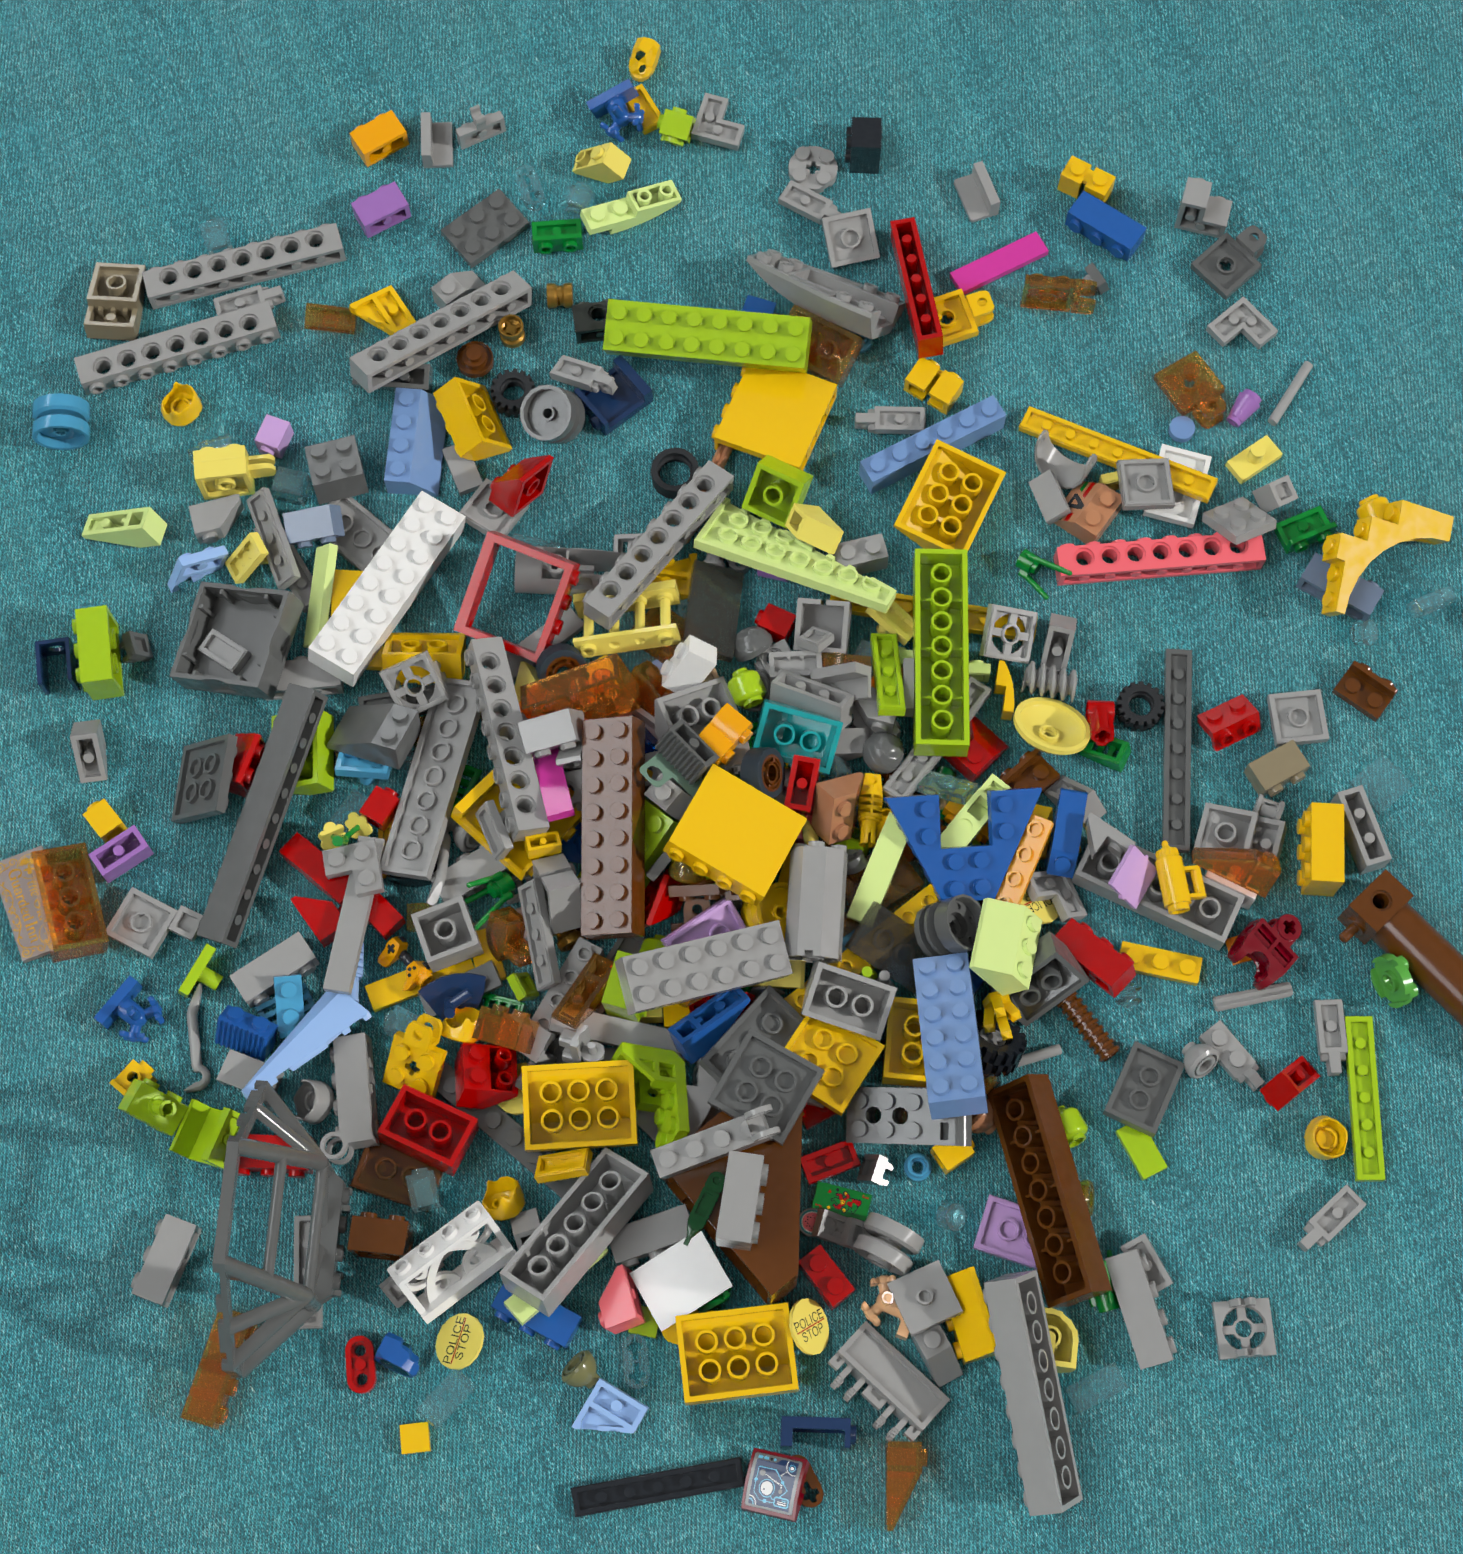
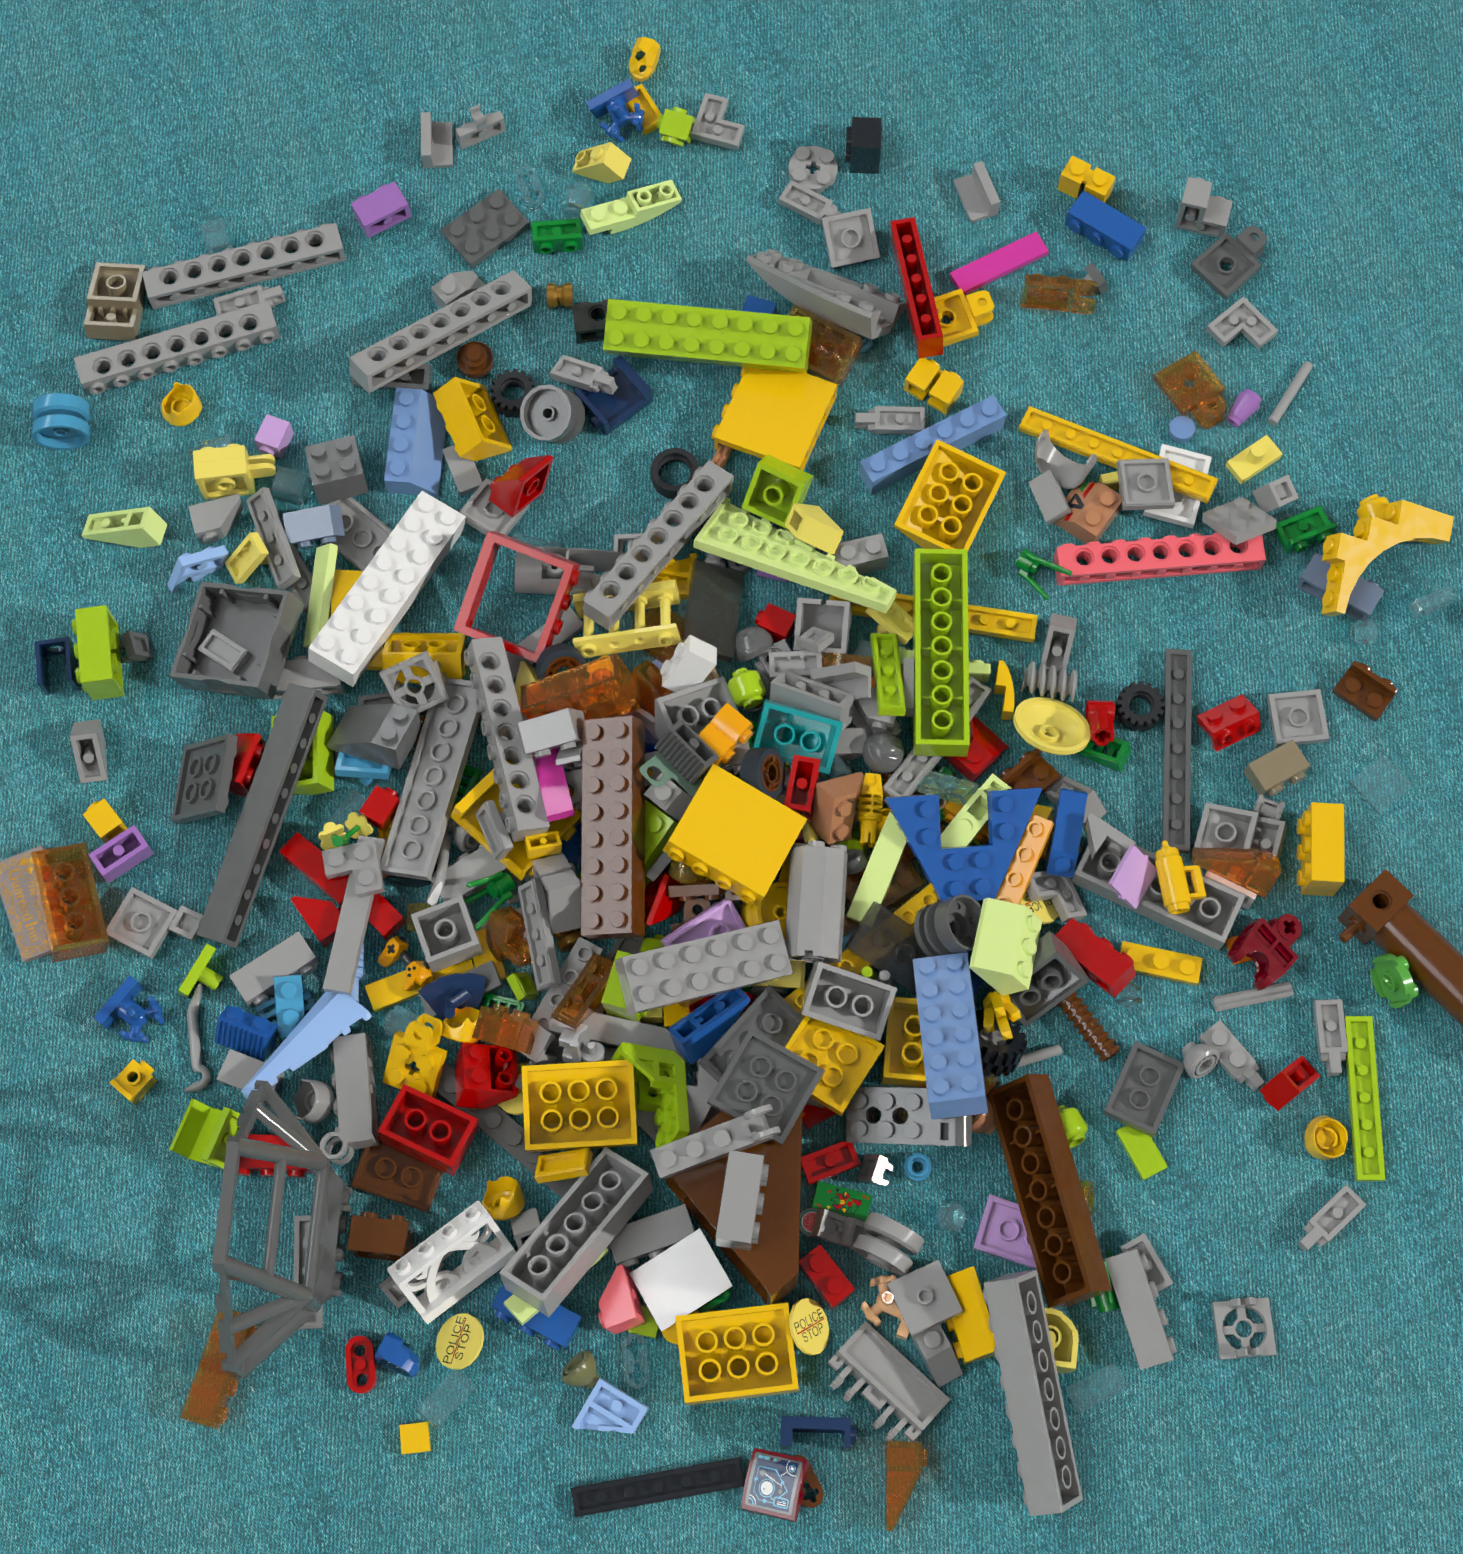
(153, 1106): lime brick -> none
(165, 1260): light grey brick -> none
(329, 318): clear orange plate -> none
(379, 138): light orange brick -> none
(383, 310): yellow wing -> none
(423, 1190): clear light blue brick -> none
(514, 326): pearl gold wheel -> none
(704, 1205): dark green piece -> none
(951, 1156): yellow brick -> none
(1029, 621): light grey piece -> none
(1362, 831): light grey brick -> none

